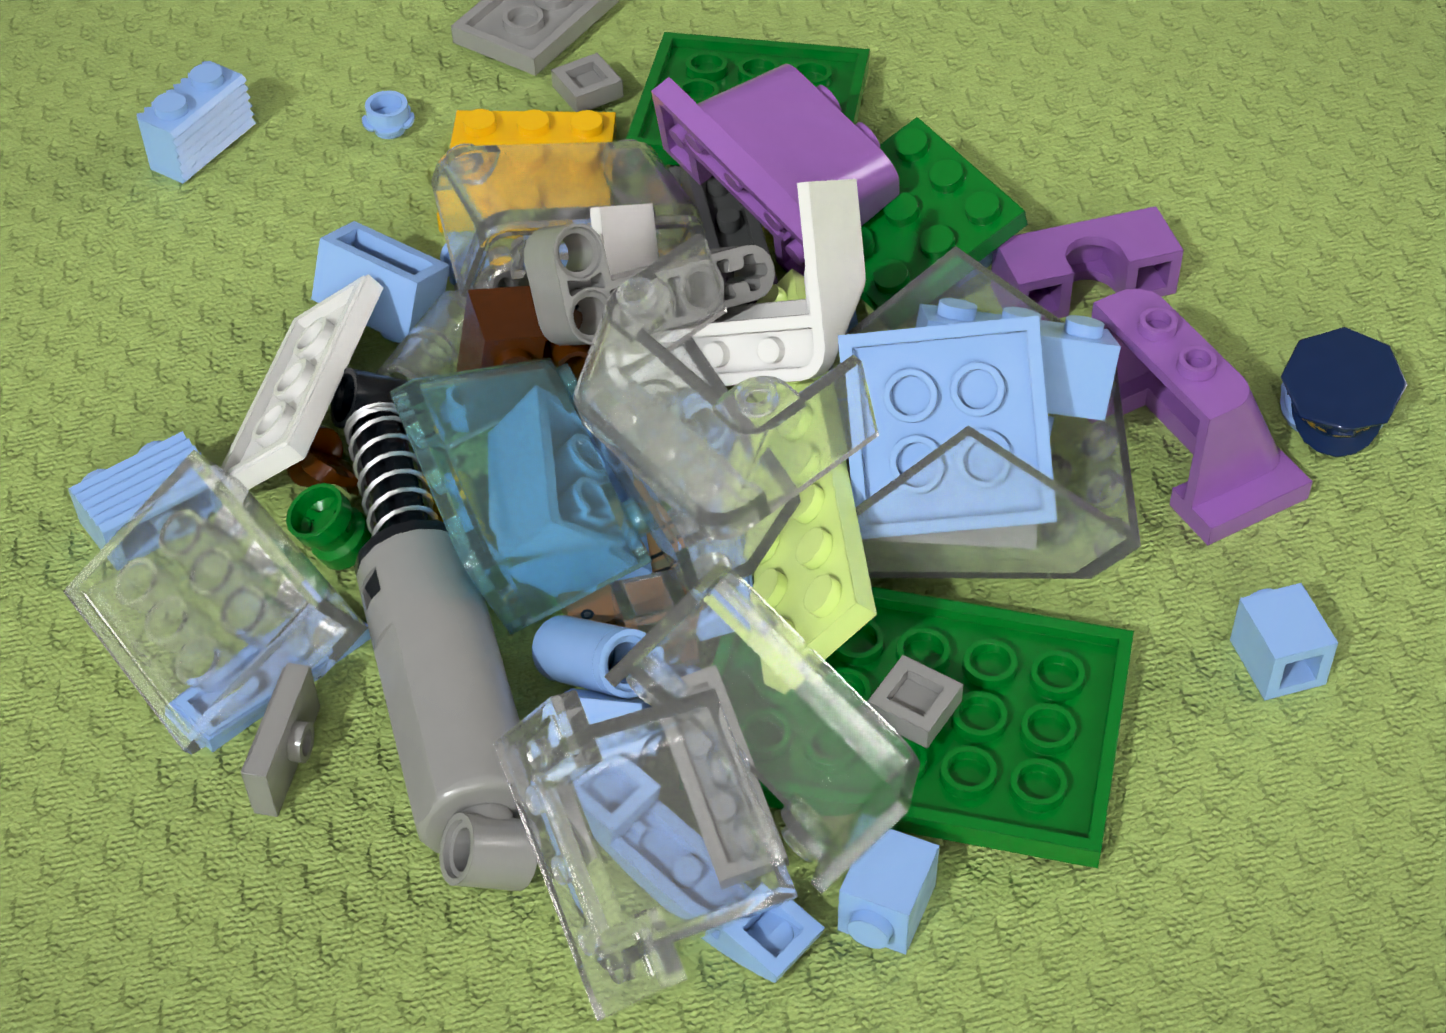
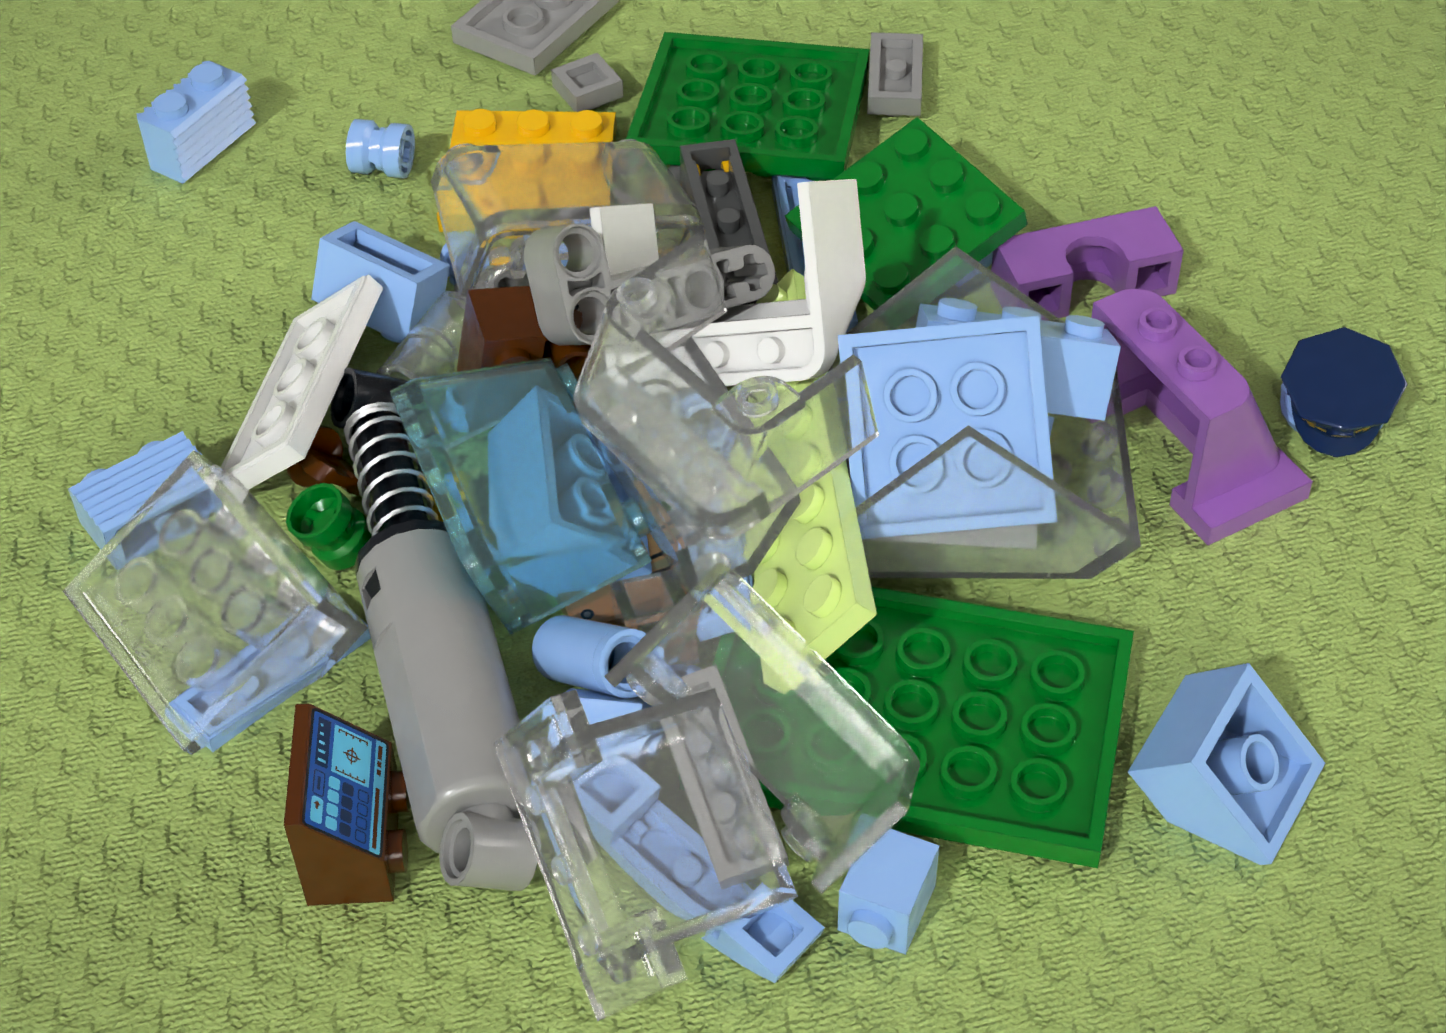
(281, 740): light grey plate -> none
(344, 810): none -> slope
(382, 148): none -> light blue wheel
(387, 114): light blue plate -> none
(766, 141): medium lavender windscreen -> none
(895, 74): none -> light grey plate
(916, 700): light grey plate -> none
(1228, 763): none -> light blue slope
(1283, 641): light blue brick -> none

